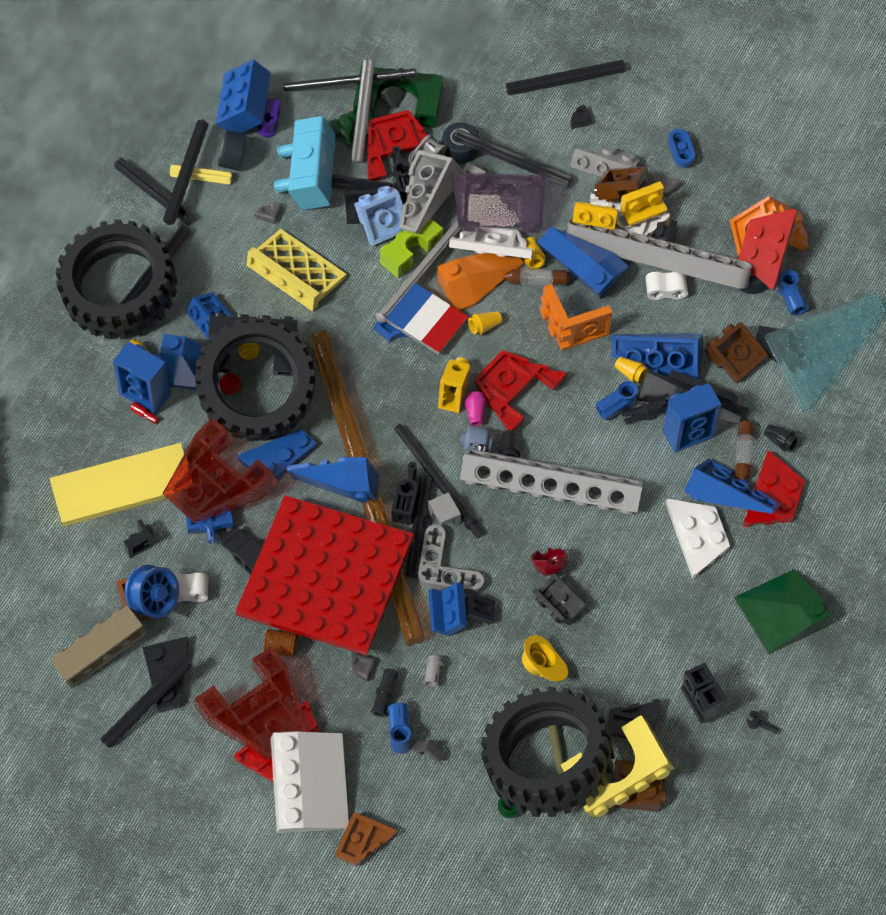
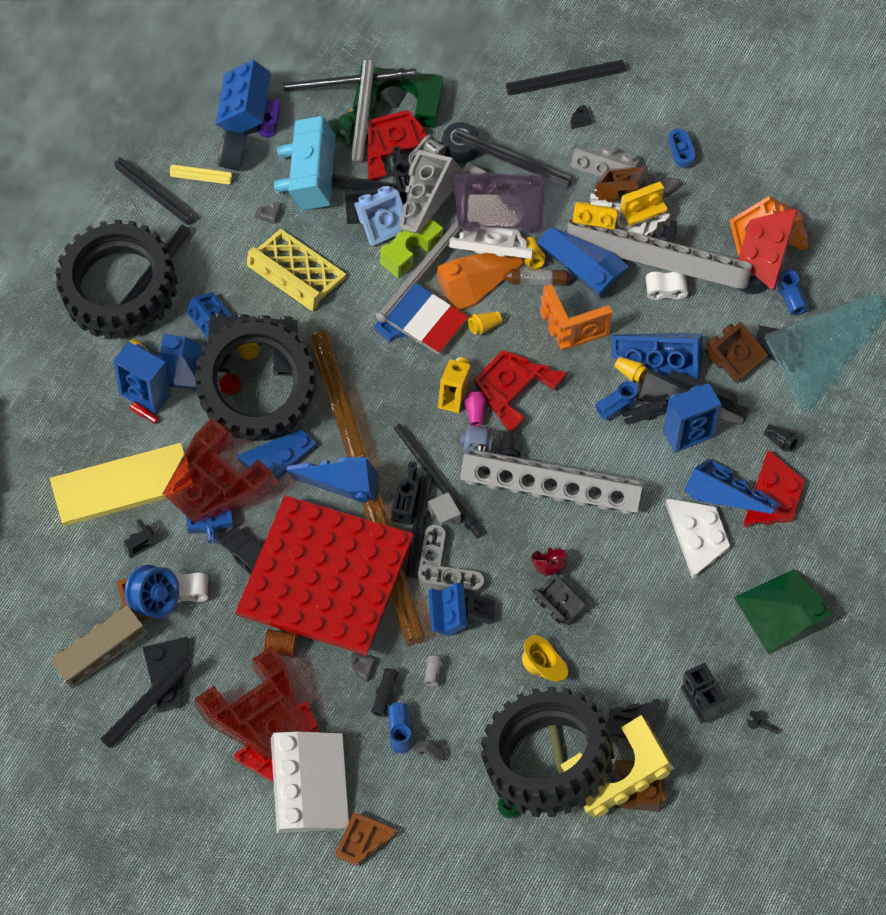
(185, 172): black axle -> none
(744, 449): piece -> none

